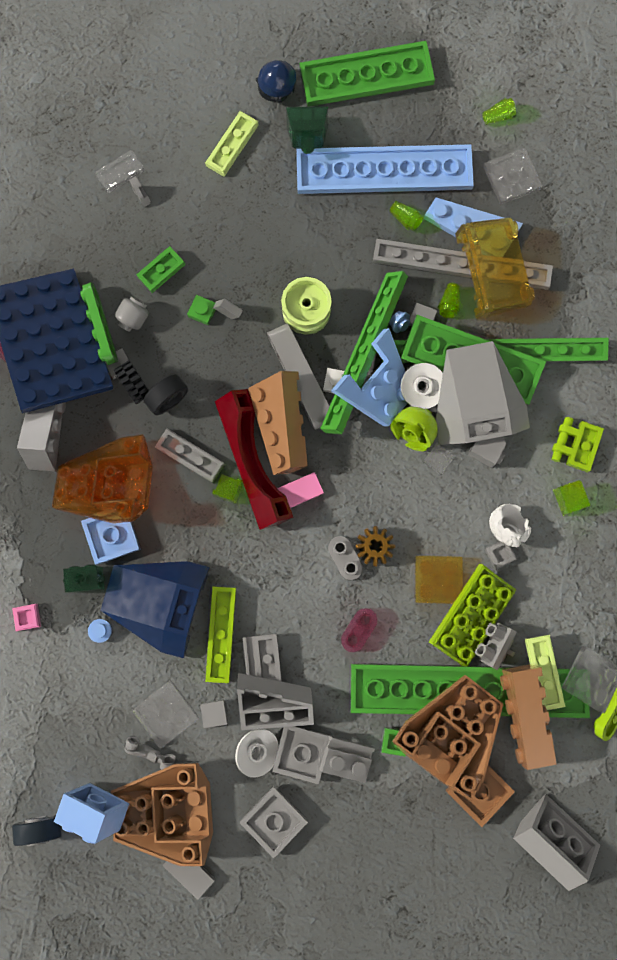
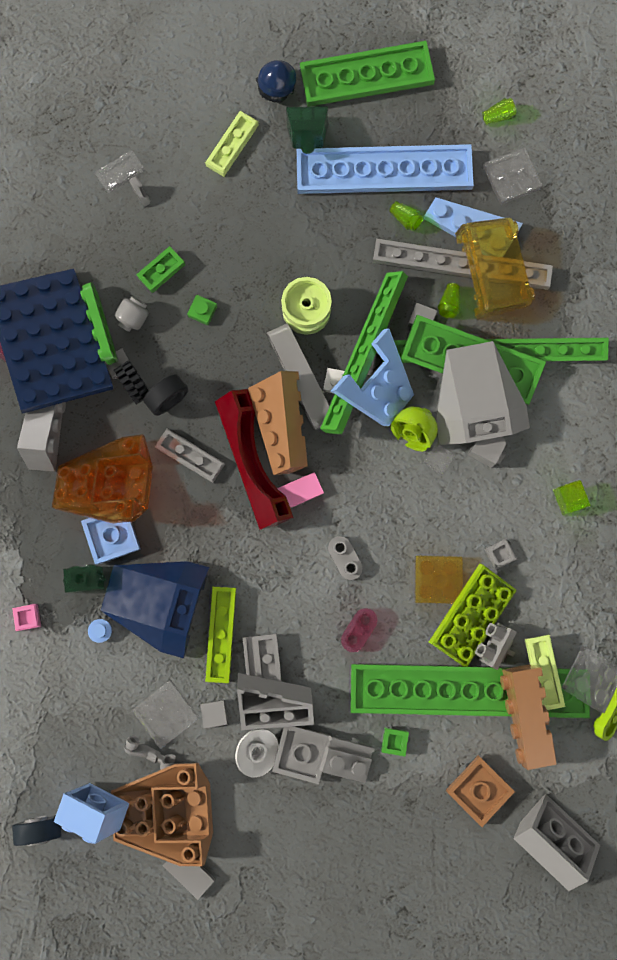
(228, 309): light grey tile -> none
(228, 489): clear neon green panel -> none
(273, 821): light grey plate -> none
(376, 538): pearl gold gear -> none
(400, 321): light blue plate -> none
(430, 393): white dish -> none
(454, 735): medium nougat wedge -> none
(509, 525): white hair -> none
(584, 445): lime plate -> none

